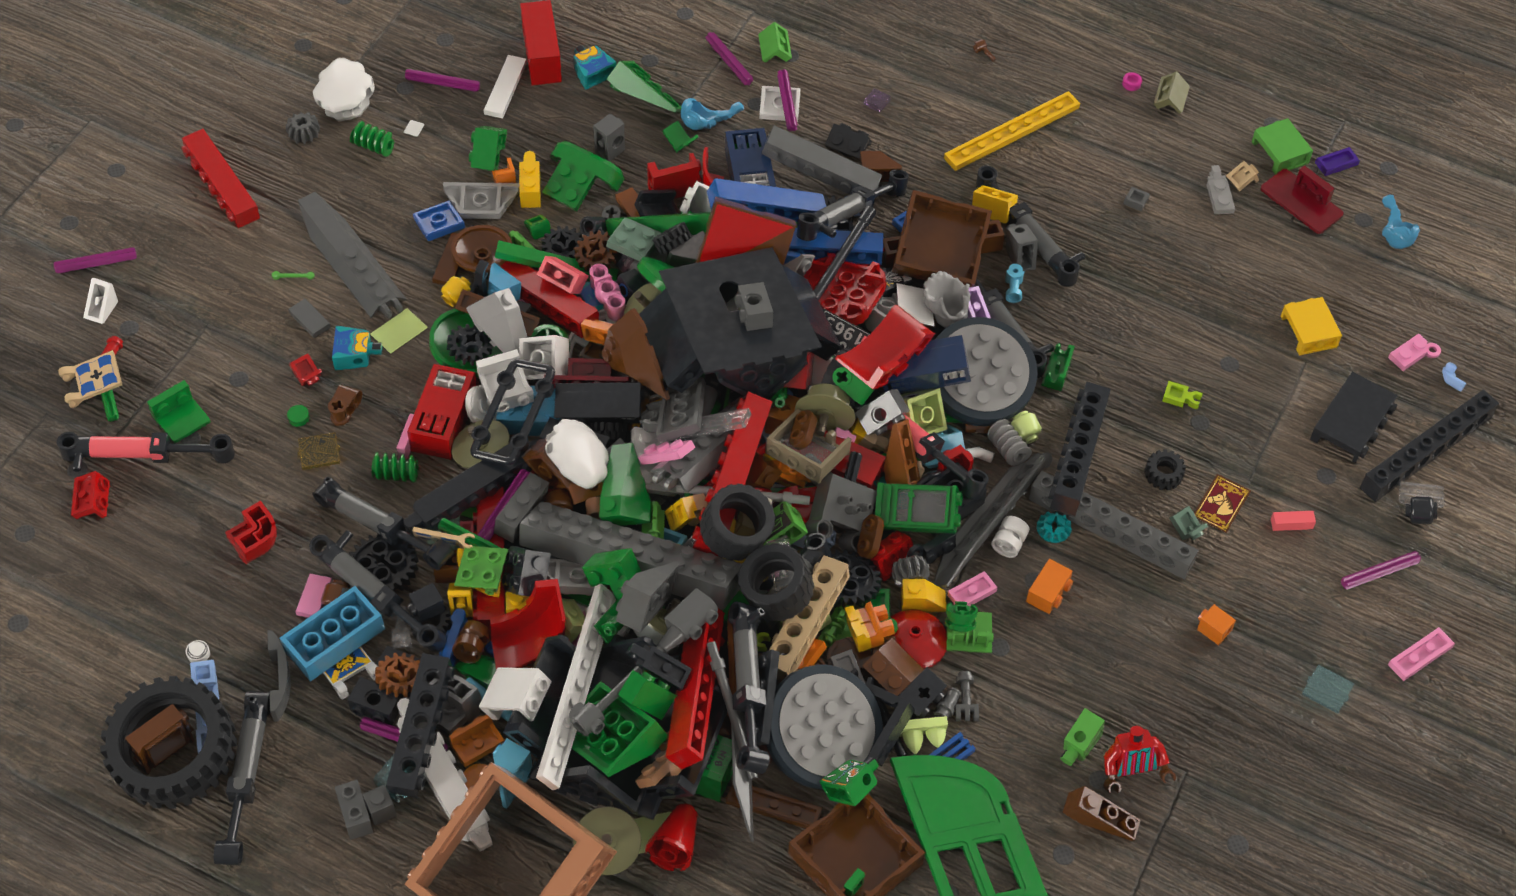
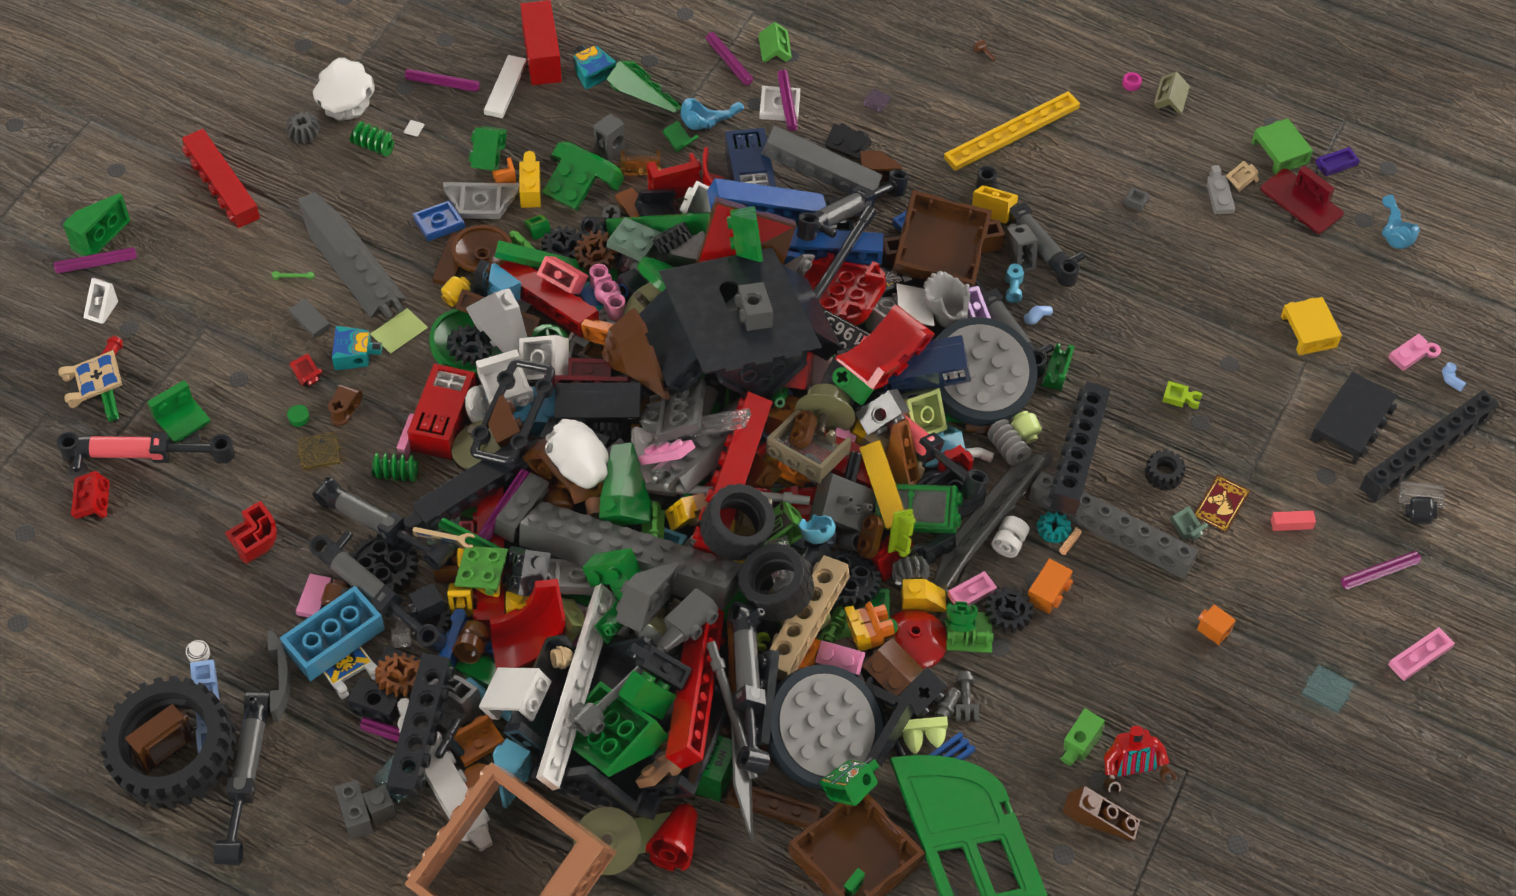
(96, 225): none -> green slope
(448, 740): none -> black piece
(503, 422): none -> reddish brown slope
(561, 657): none -> tan plate
(638, 164): none -> clear orange hinge
(746, 233): none -> green slope
(818, 529): none -> medium azure hair
(840, 656): none -> bright pink plate
(882, 481): none -> yellow tile
(901, 530): none -> lime hinge
(1008, 612): none -> black gear
(1037, 313): none -> light blue arm
(1070, 541): none -> light nougat piece

